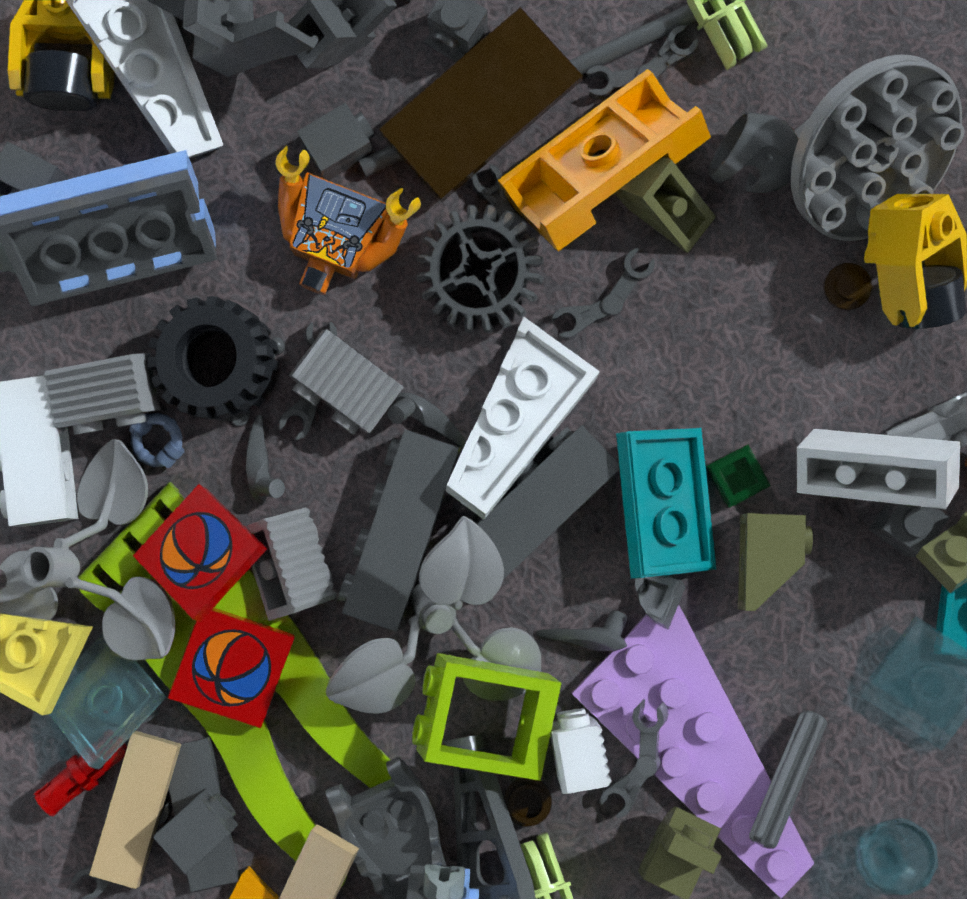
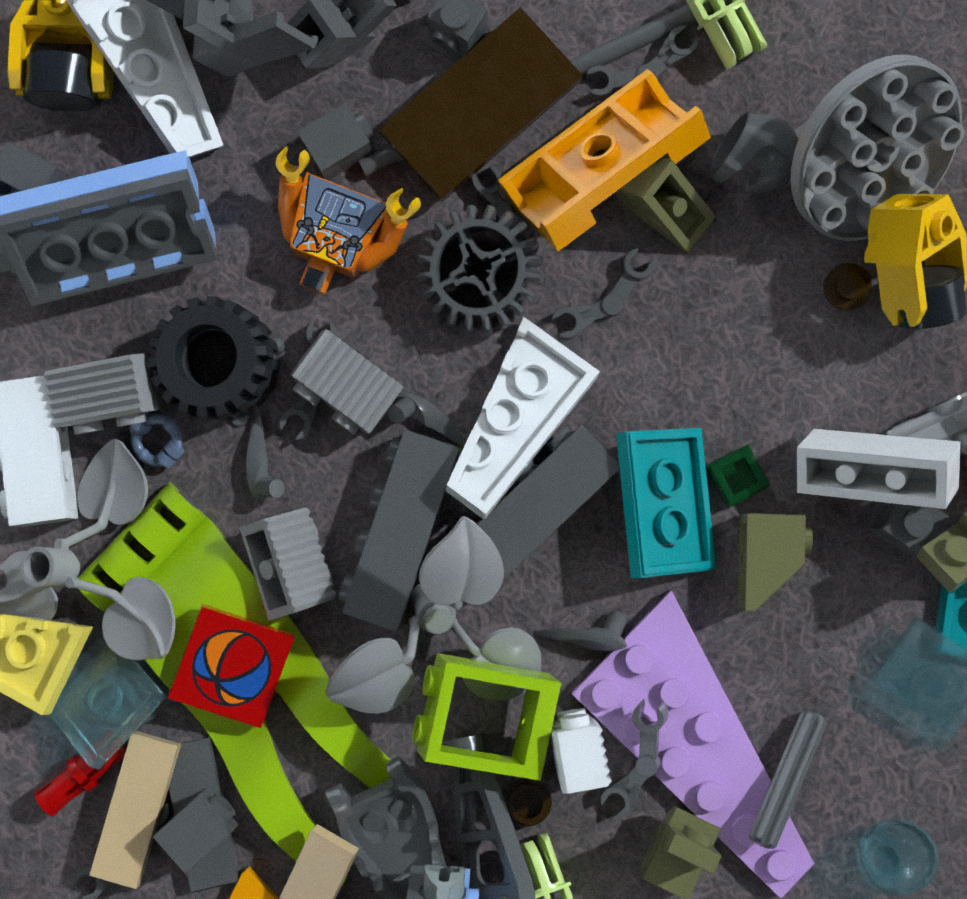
(199, 553): tile -> none
(659, 597): dark grey tile -> none

